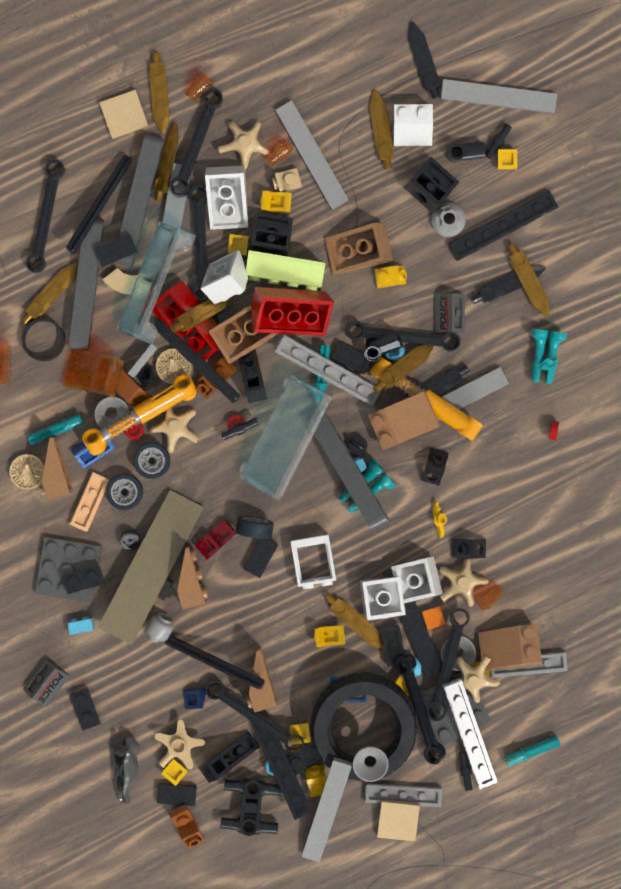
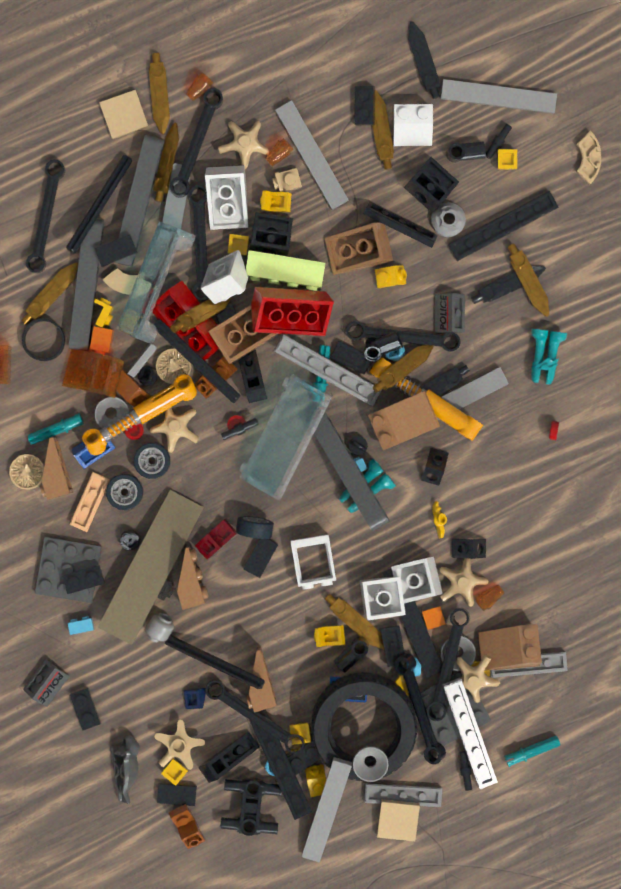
(101, 340): none -> orange brick
(105, 317): none -> yellow bracket
(351, 654): none -> black piece
(364, 105): none -> black plate
(400, 224): none -> black tile
(591, 157): none -> tan tile

